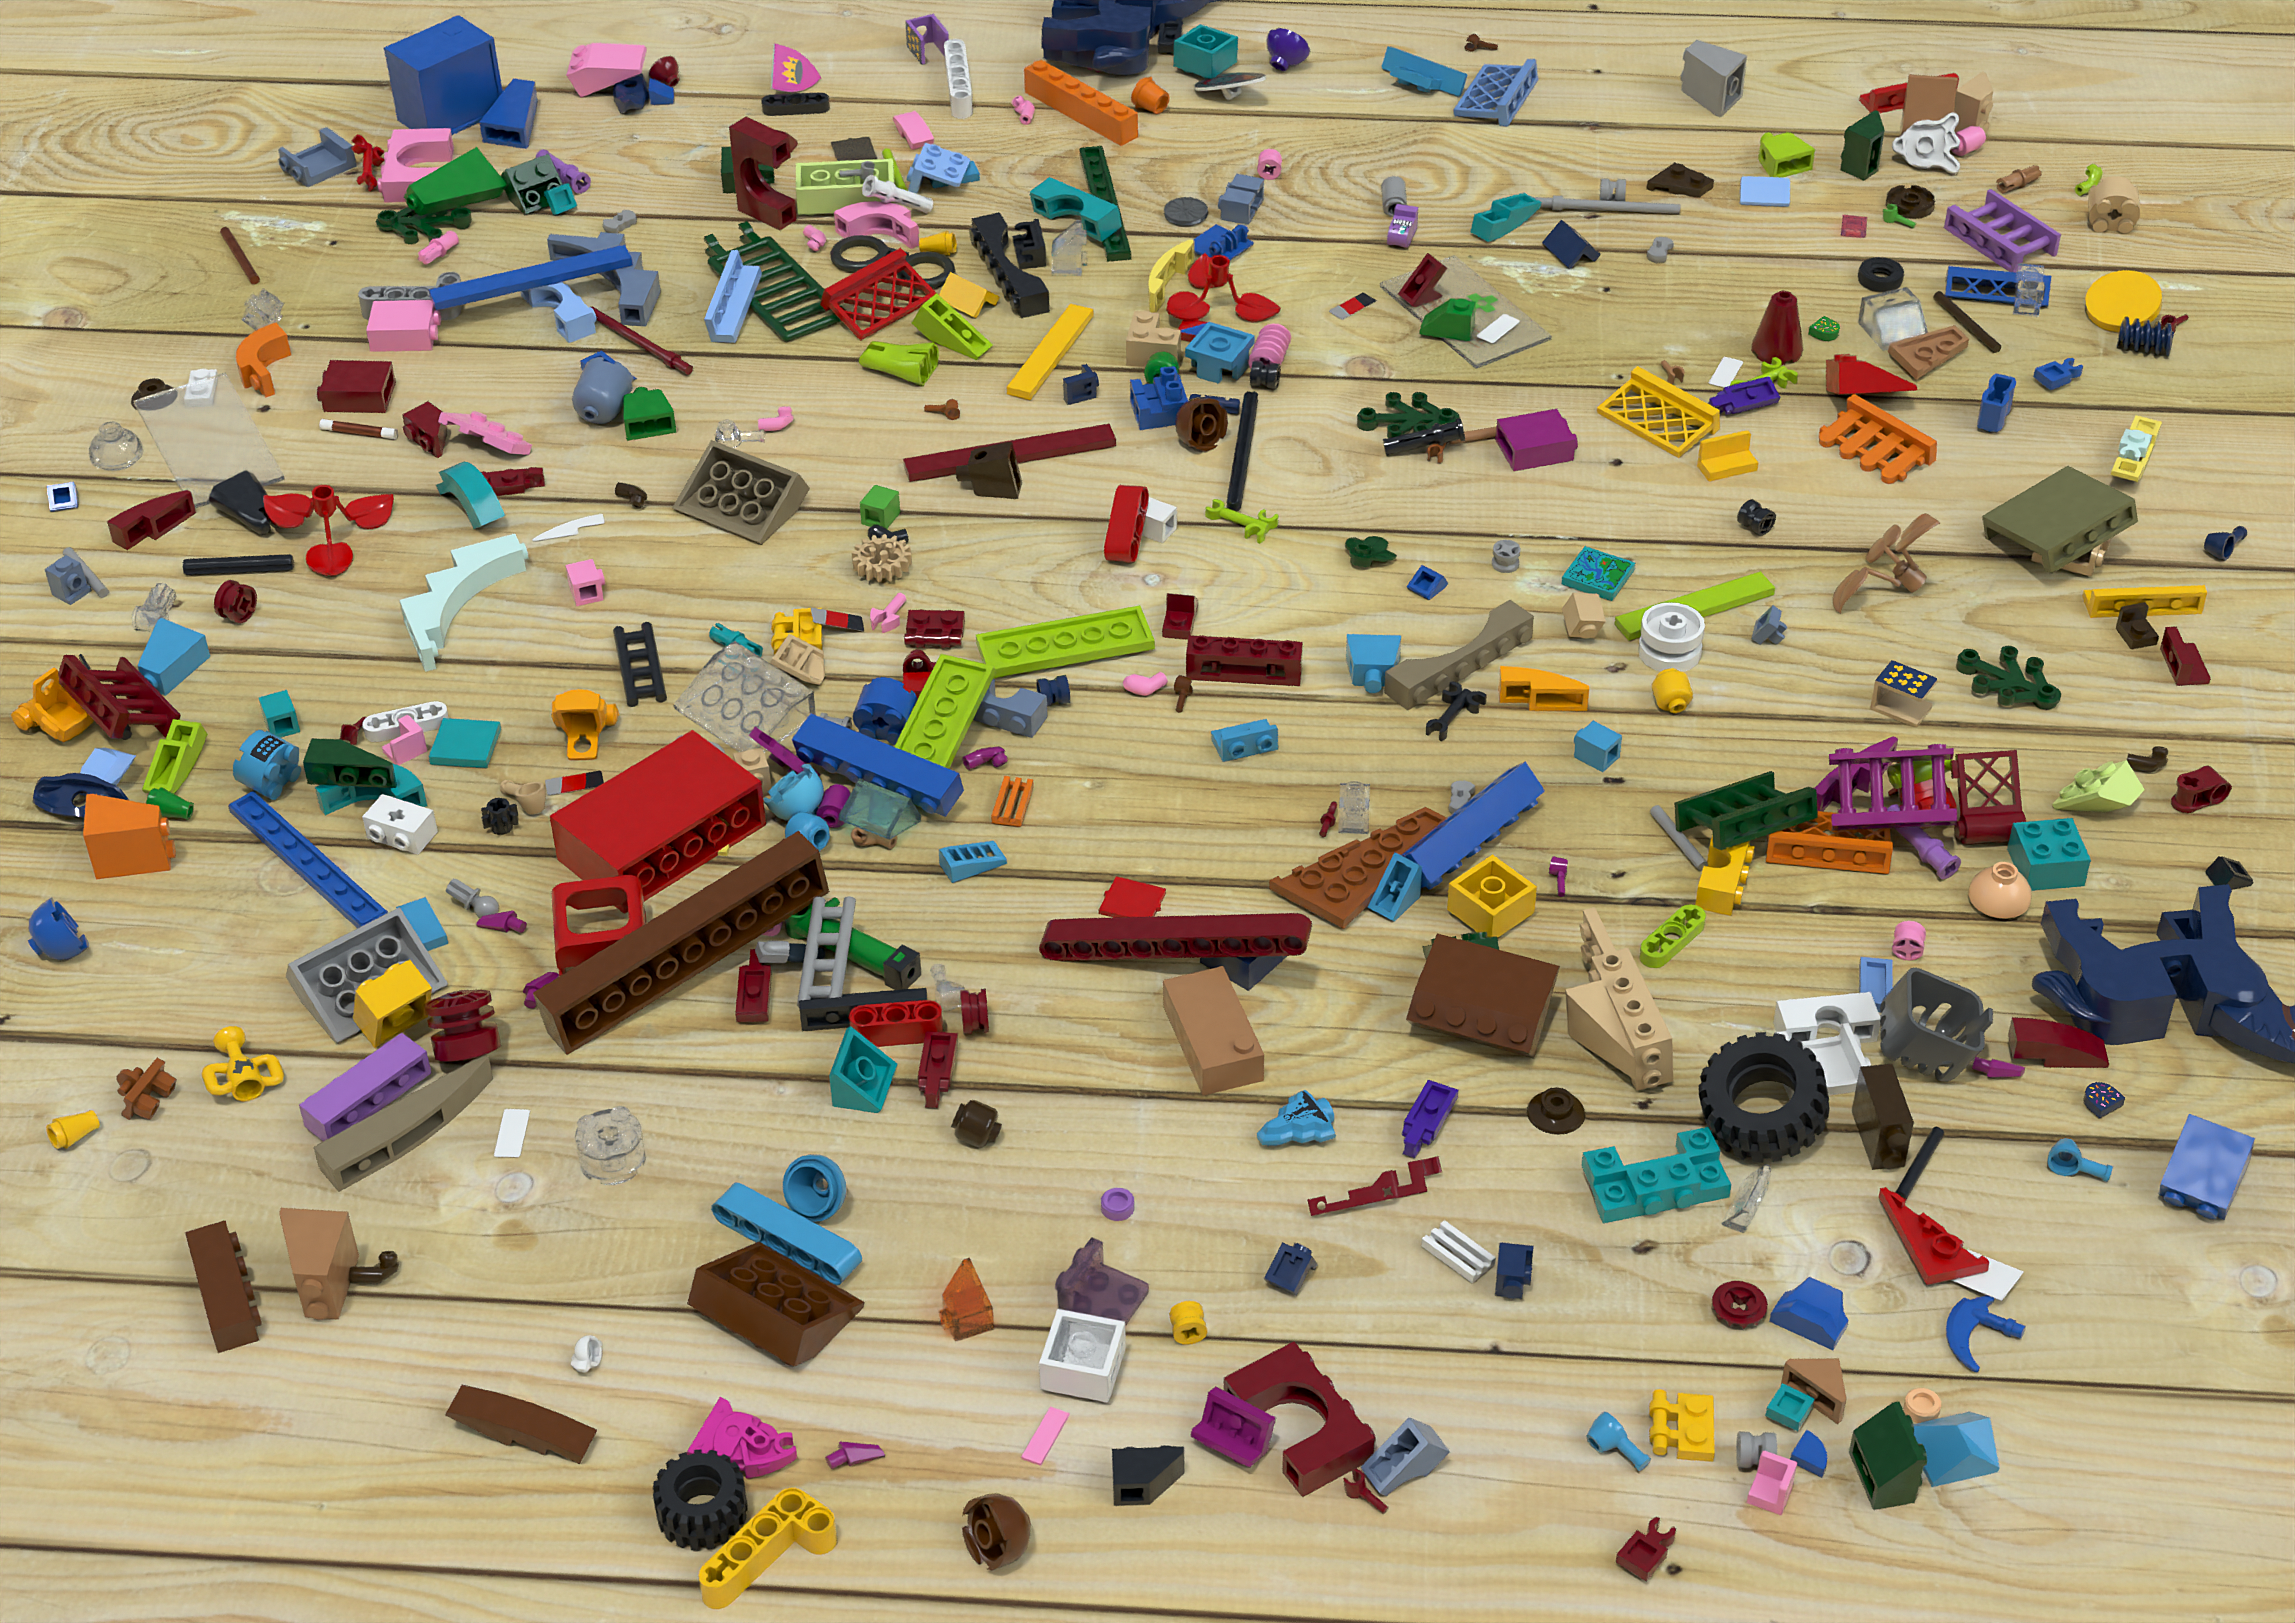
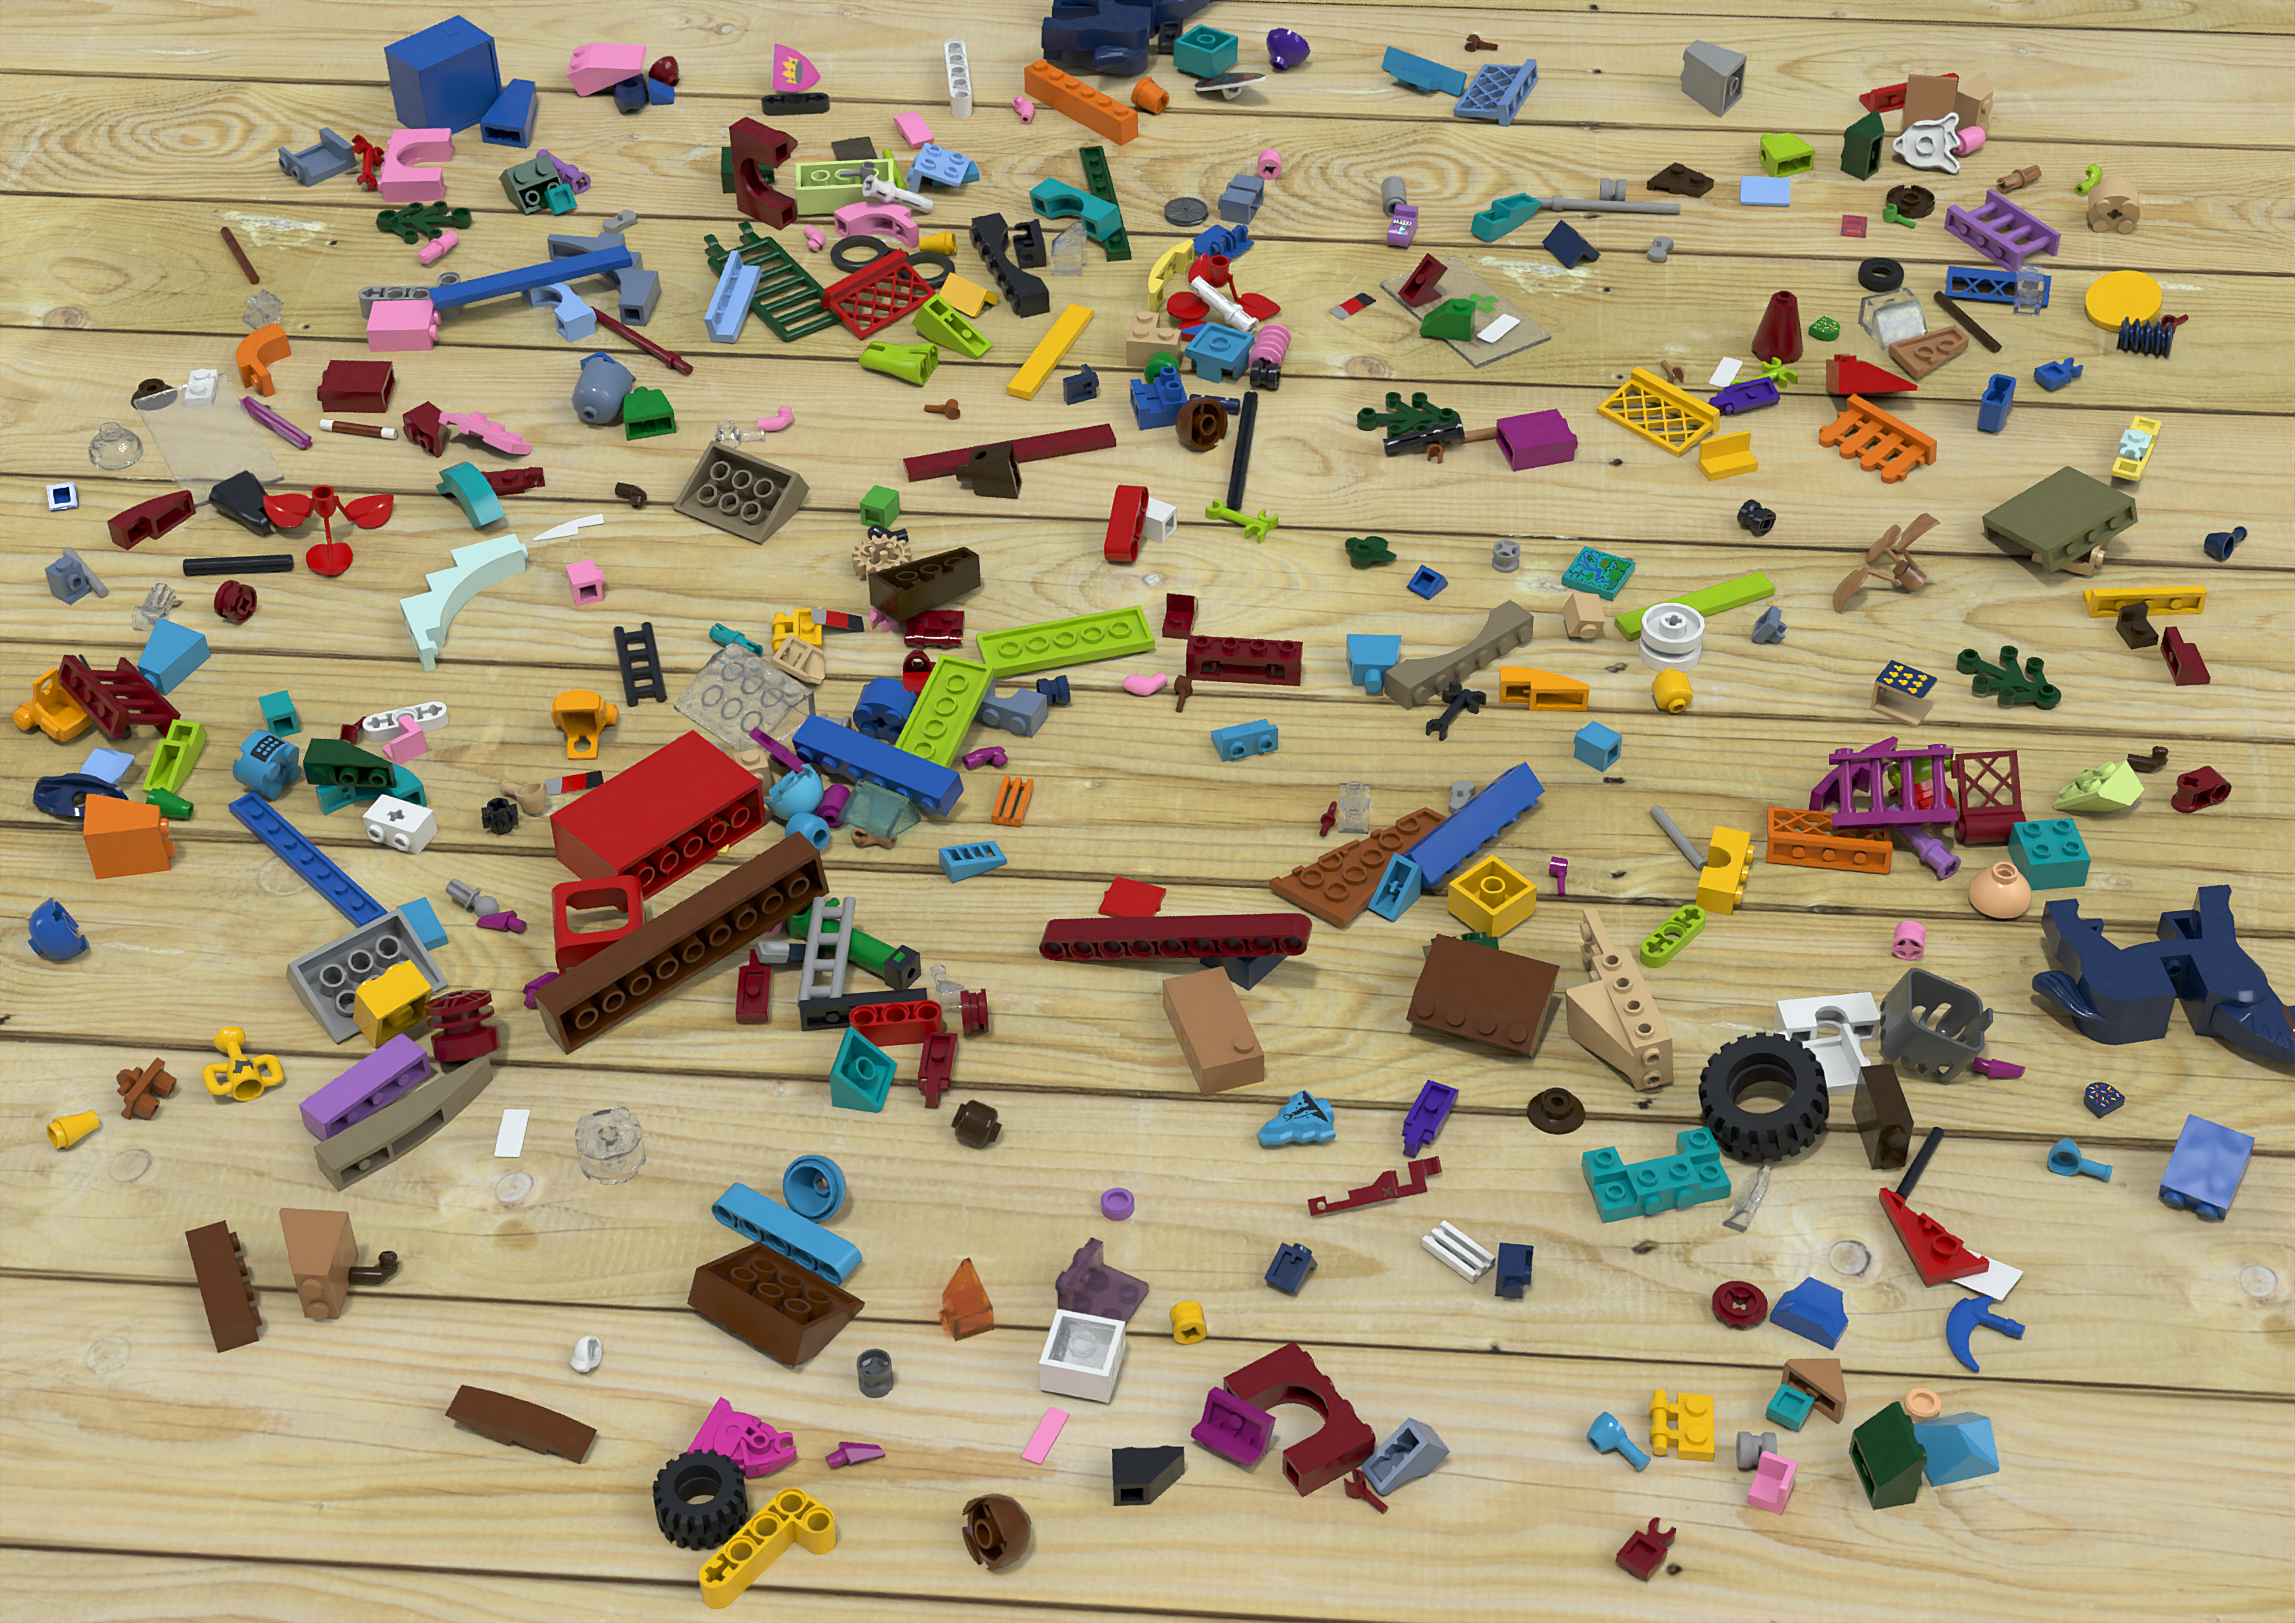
(277, 423): none -> magenta axle
(456, 184): green slope -> none
(465, 743): teal tile -> none
(875, 1373): none -> dark grey wheel
(924, 583): none -> dark brown wedge
(934, 33): medium lavender piece -> none
(1232, 313): none -> white pin
(1746, 810): dark green fence -> none
(1810, 1454): blue tile -> none
(1875, 977): medium blue tile -> none
(2056, 1044): dark red slope -> none
(2228, 871): black slope -> none

